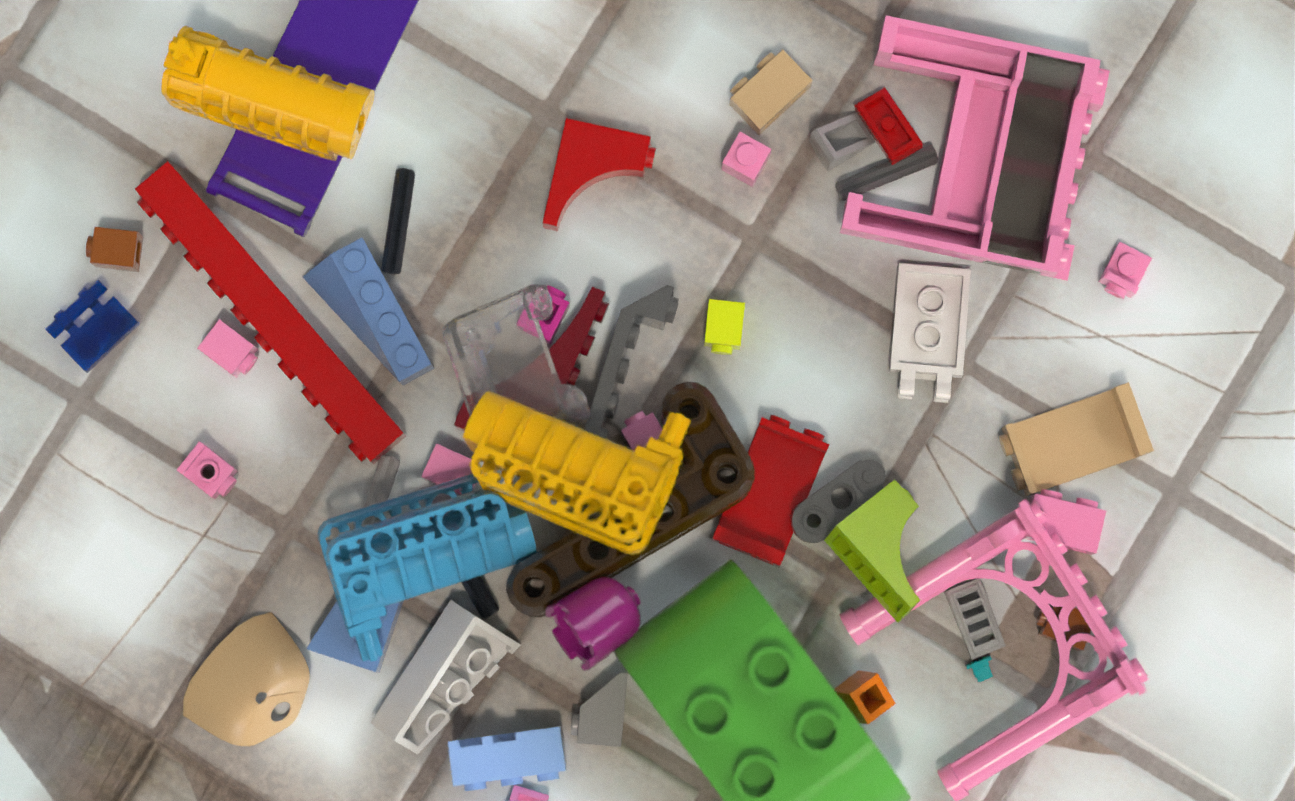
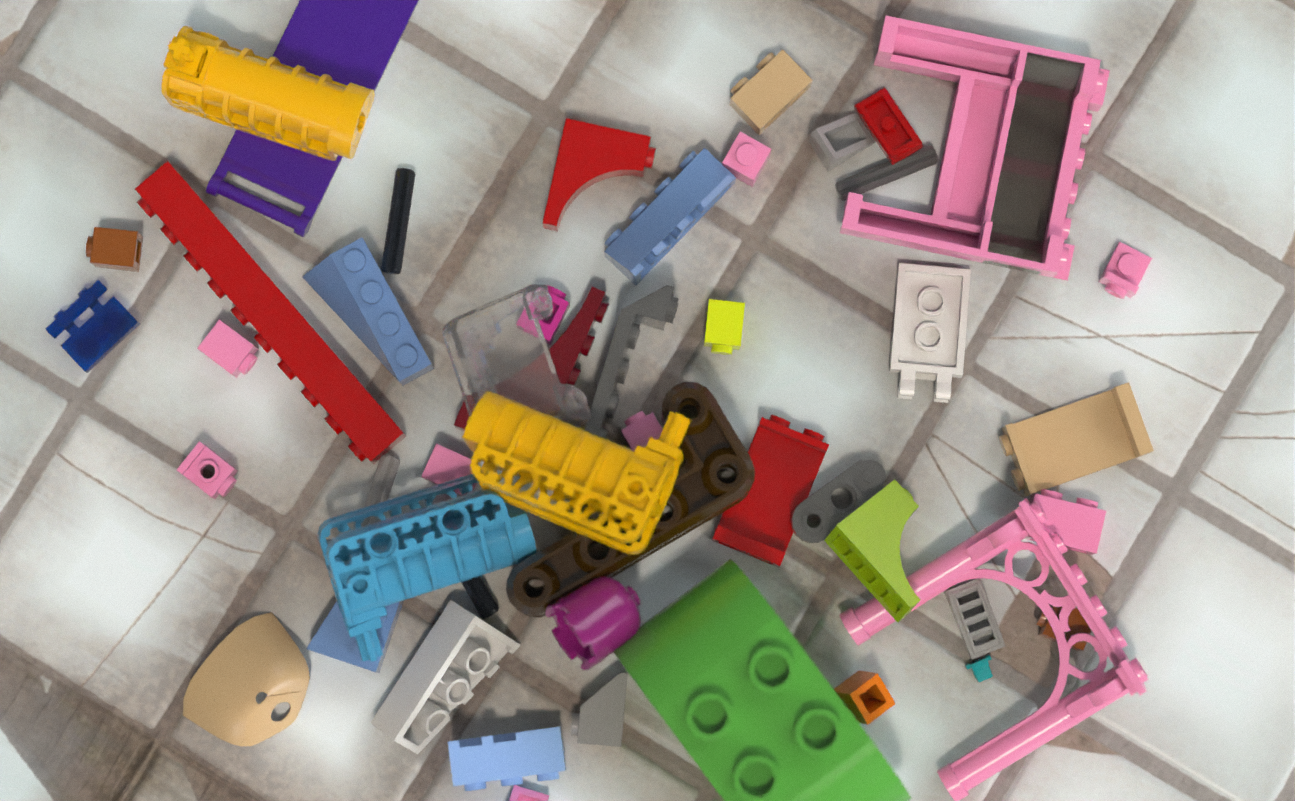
(669, 216): none -> medium blue wedge

